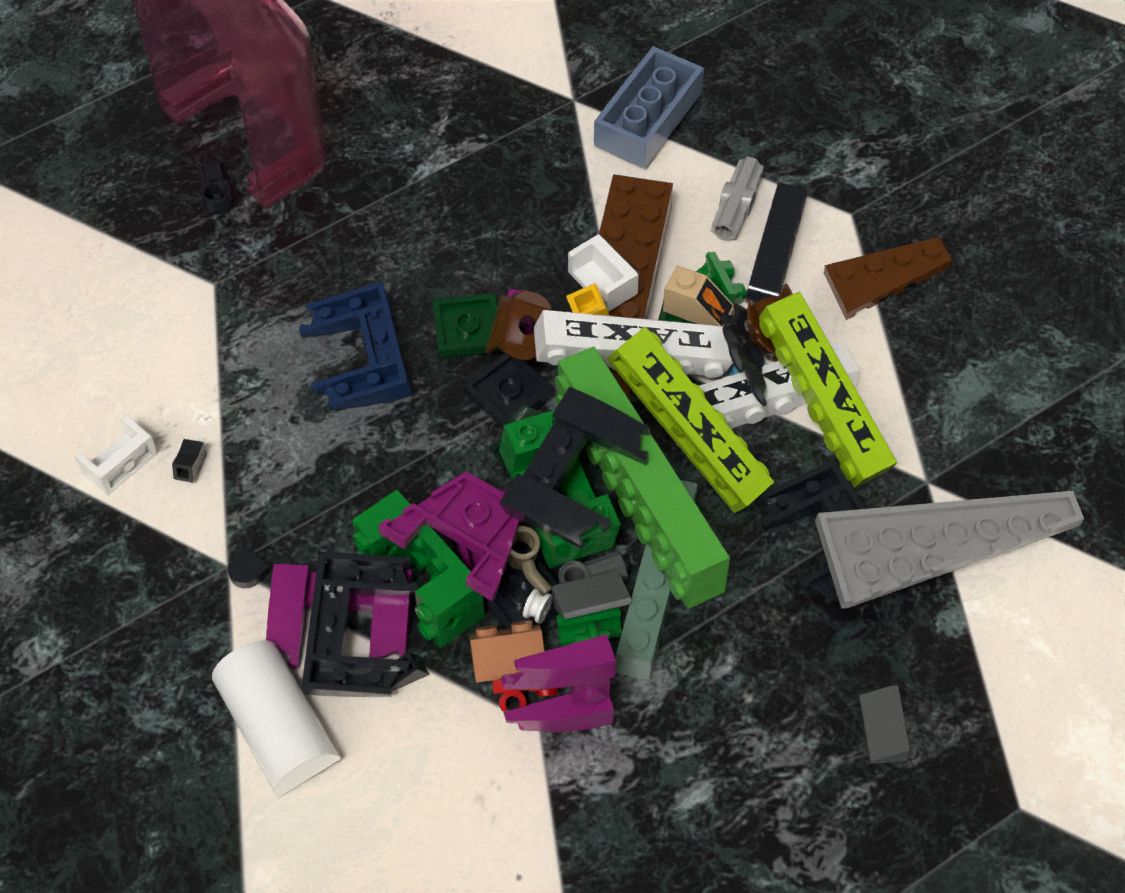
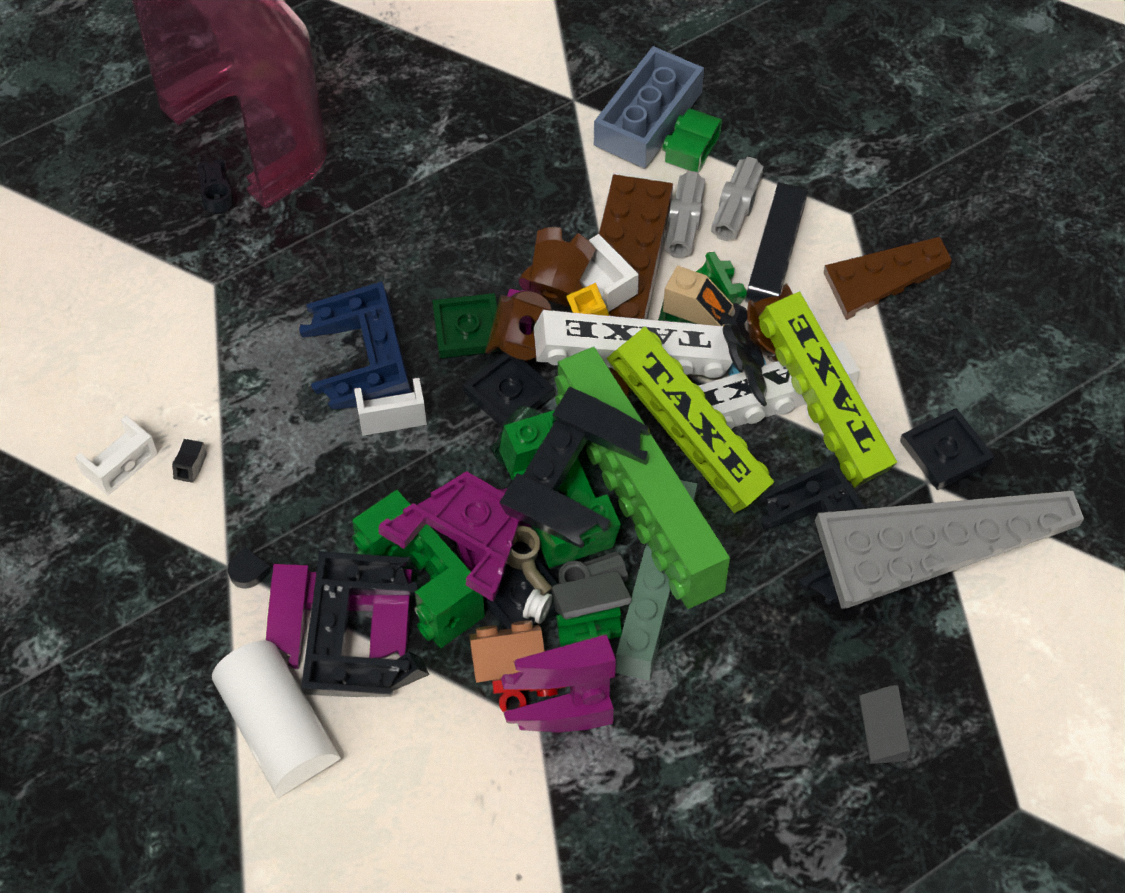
(391, 412): none -> white panel
(557, 265): none -> reddish brown piece
(685, 214): none -> light grey piece
(692, 140): none -> green brick
(946, 448): none -> black plate

